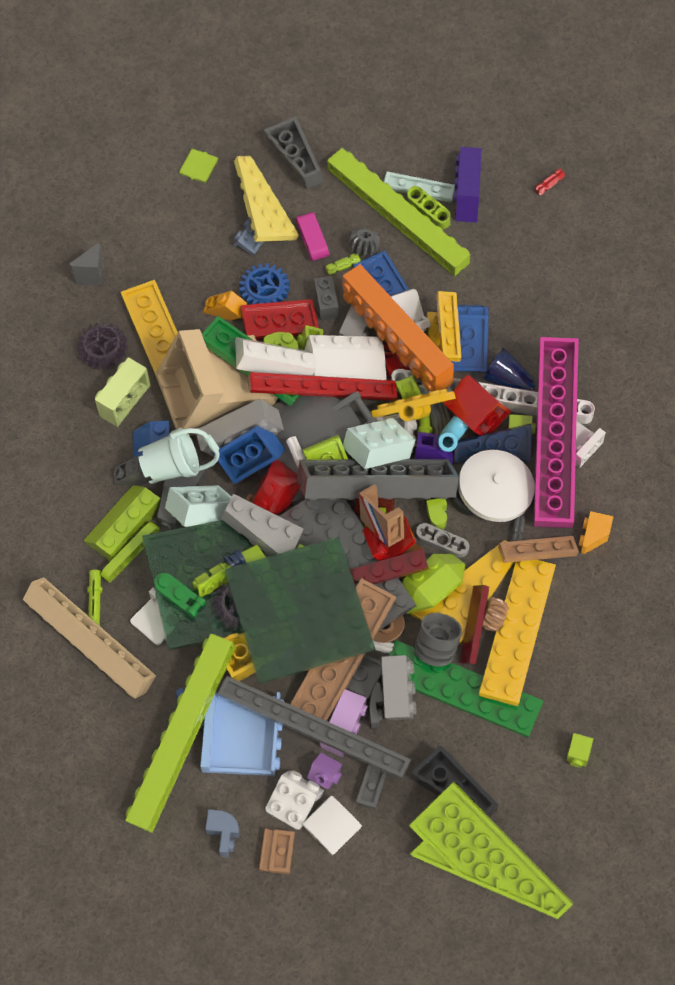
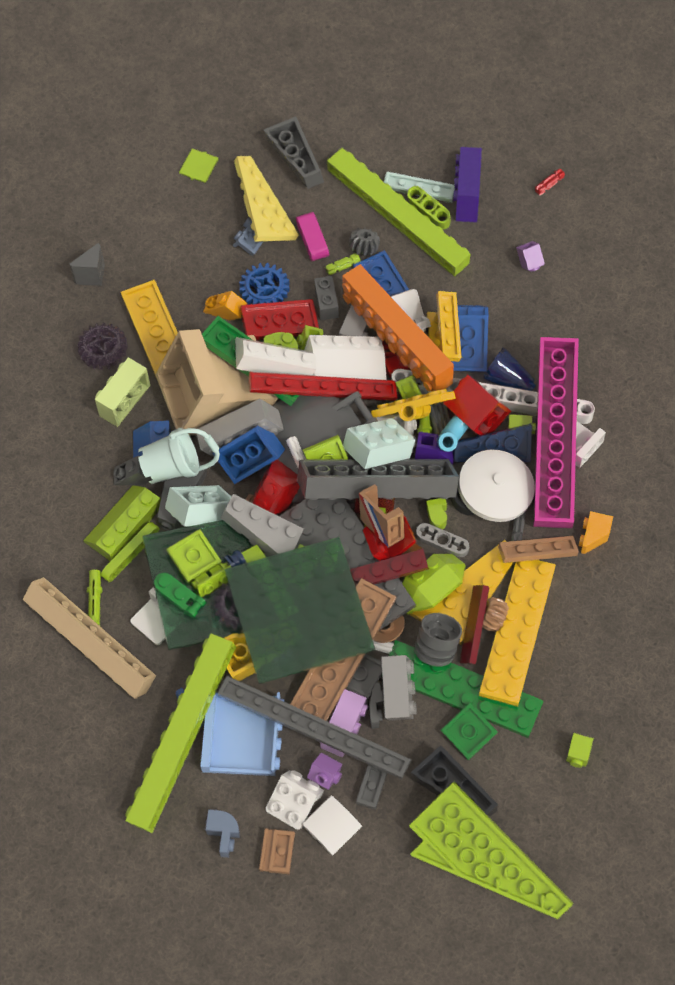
(193, 555): none -> lime plate
(469, 731): none -> green tile
(530, 256): none -> brick

